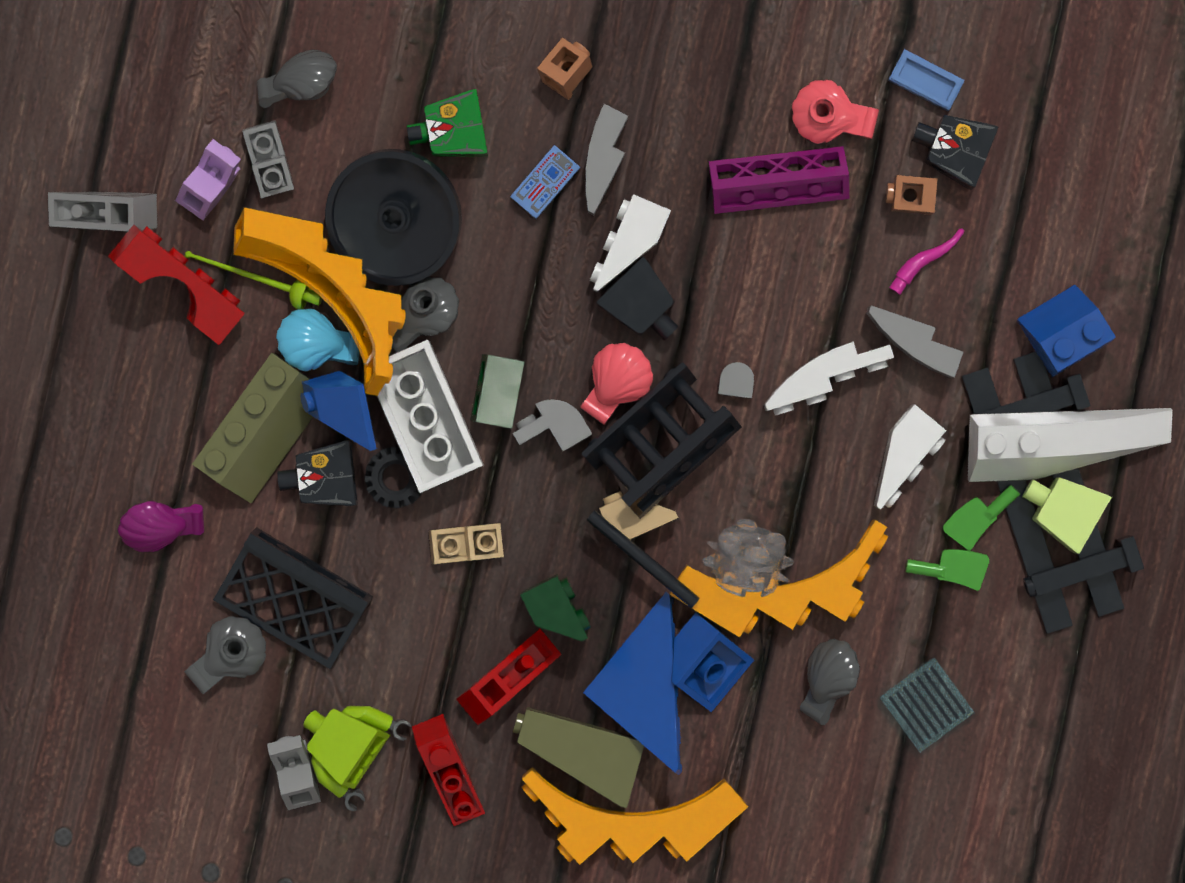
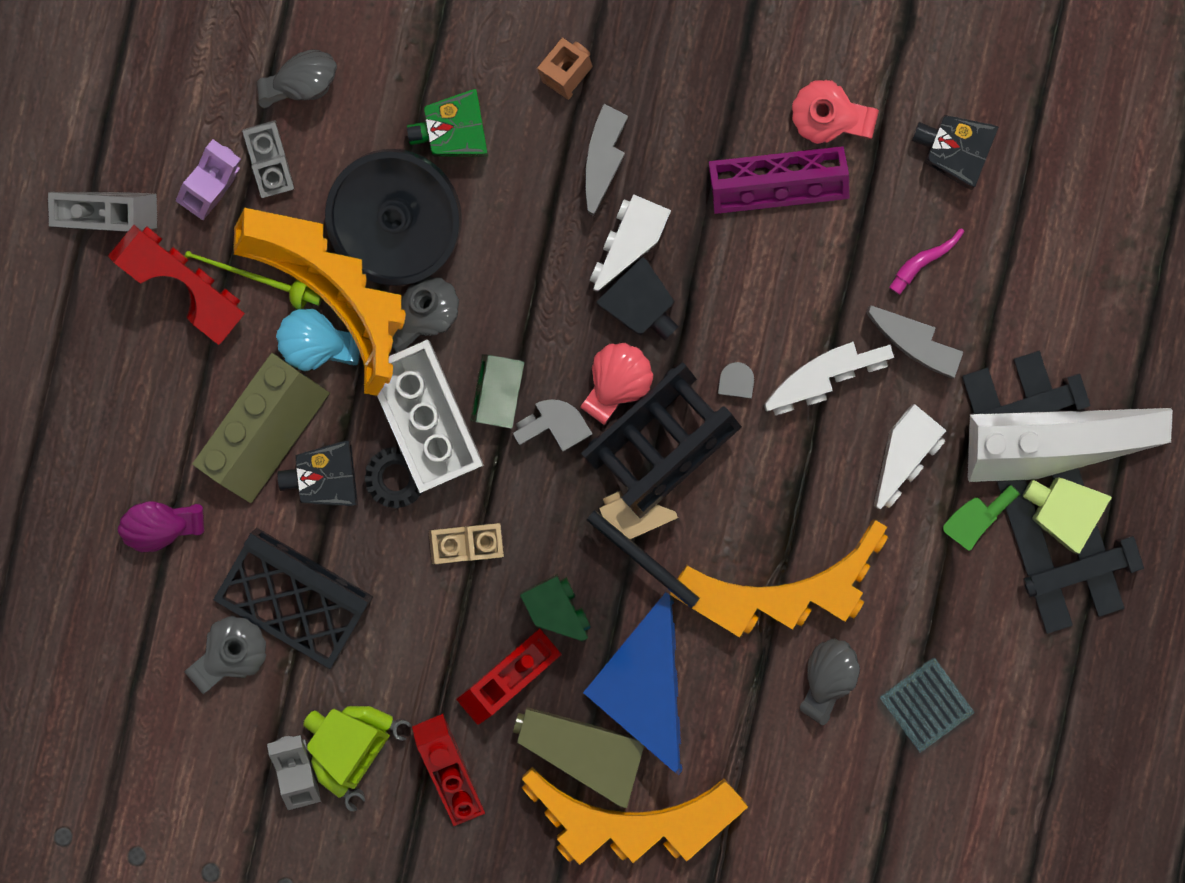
(340, 405): blue slope -> none
(545, 182): medium blue tile -> none
(706, 662): blue slope -> none
(748, 559): clear brick -> none
(924, 189): nougat brick -> none
(926, 80): medium blue tile -> none
(955, 566): bright green piece -> none
(1066, 330): blue slope -> none

